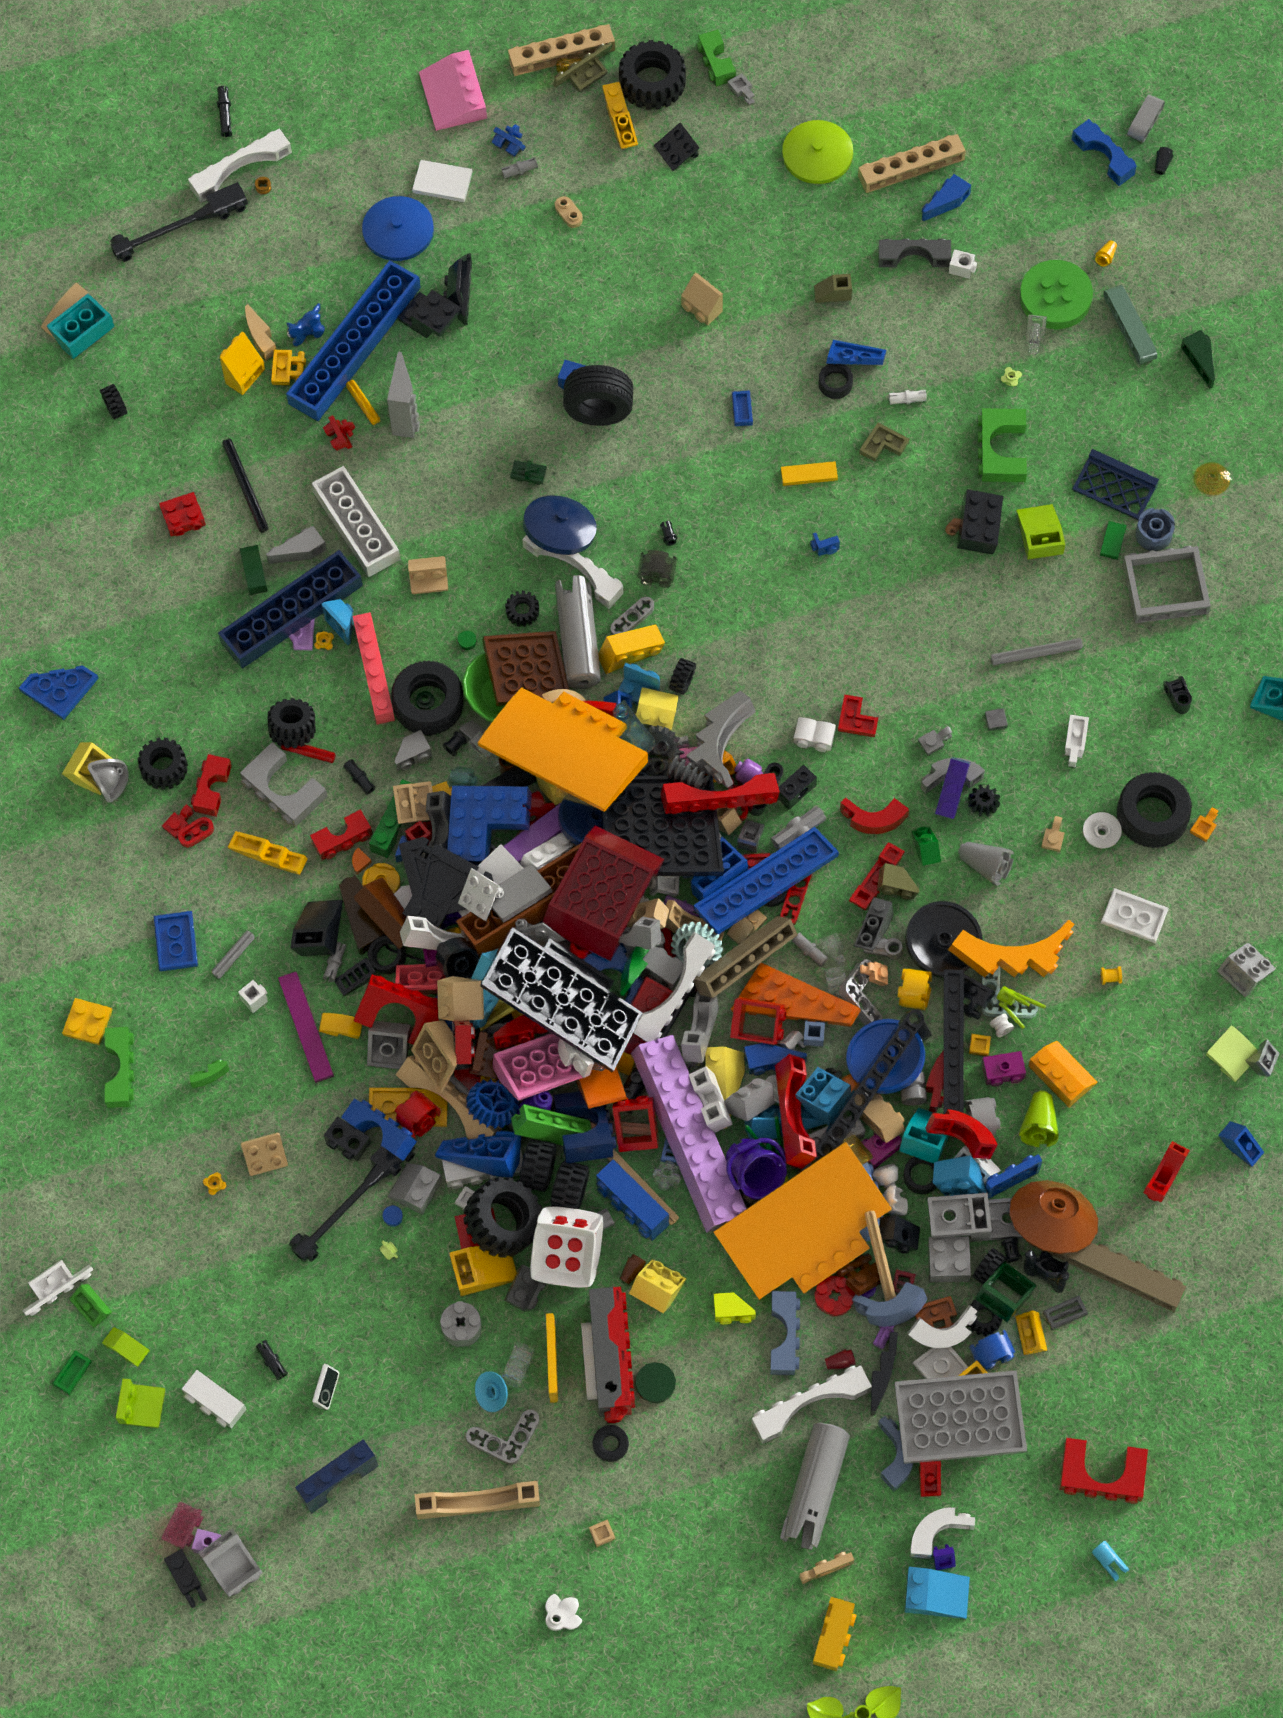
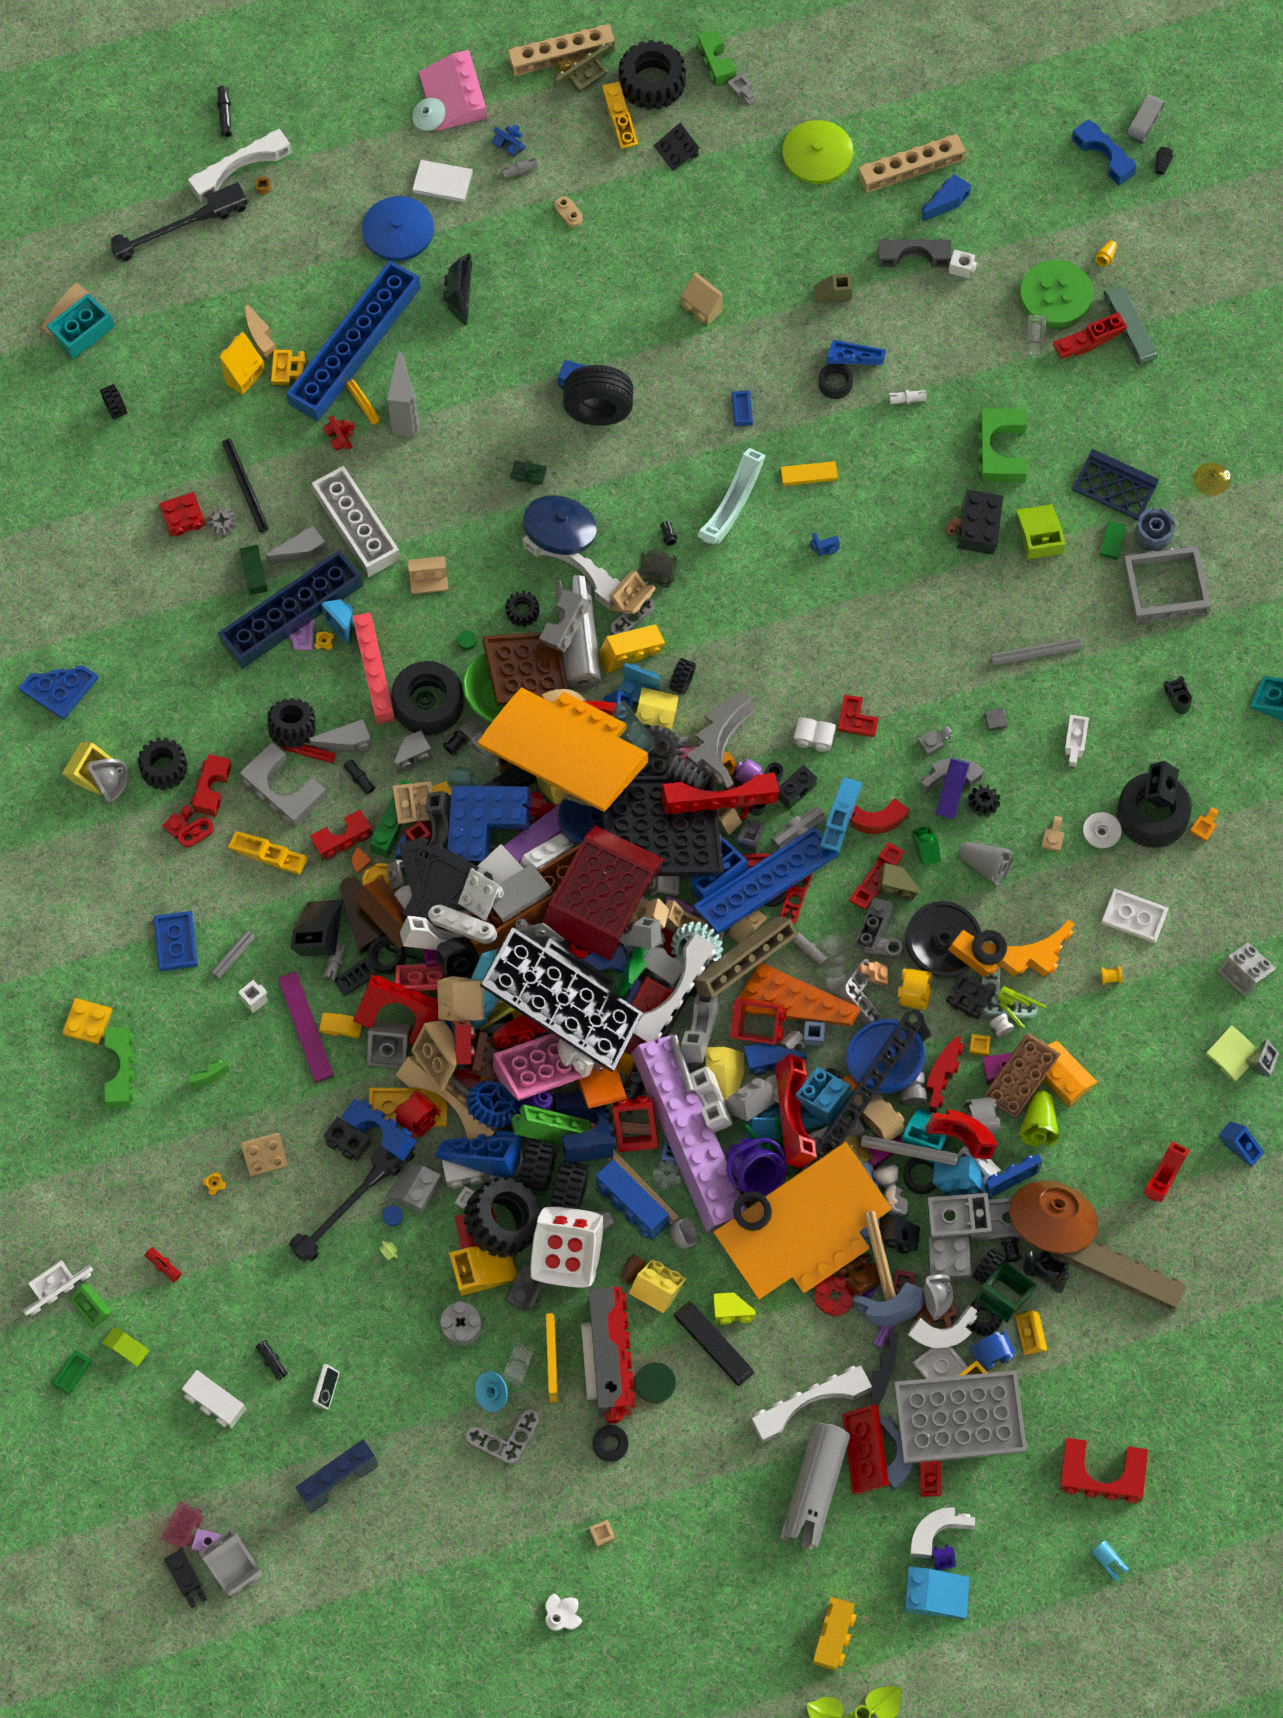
(140, 1404): lime bracket -> none
(172, 1273): none -> red pin
(216, 527): none -> light grey gear
(307, 325): blue animal -> none
(346, 738): none -> light grey slope
(394, 874): none -> light grey bracket
(429, 314): black bracket -> none
(432, 118): none -> light aqua dish
(462, 924): none -> white plate
(462, 1503): tan arch -> none
(560, 635): none -> light grey arch
(630, 594): none -> tan bracket
(682, 1064): none -> light grey bar
(683, 1233): none -> light grey hair
(714, 1343): none -> black beam
(735, 498): none -> light aqua arch
(737, 1211): none -> black tyre
(783, 1357): sand blue arch -> none
(823, 1567): tan plate -> none
(840, 814): none -> dark azure slope
(840, 1360): dark red cone -> none
(865, 1449): none -> red tile
(881, 438): olive plate -> none
(909, 1150): none -> light grey axle
(938, 1295): none -> light grey hat
(953, 1041): black plate -> none
(999, 941): none -> black tyre
(1011, 381): yellowish green plate -> none
(1022, 1074): none -> medium nougat tile
(1067, 1320): dark grey tile -> none
(1091, 337): none -> red slope
(1161, 784): none -> black brick
(1199, 352): dark green slope -> none

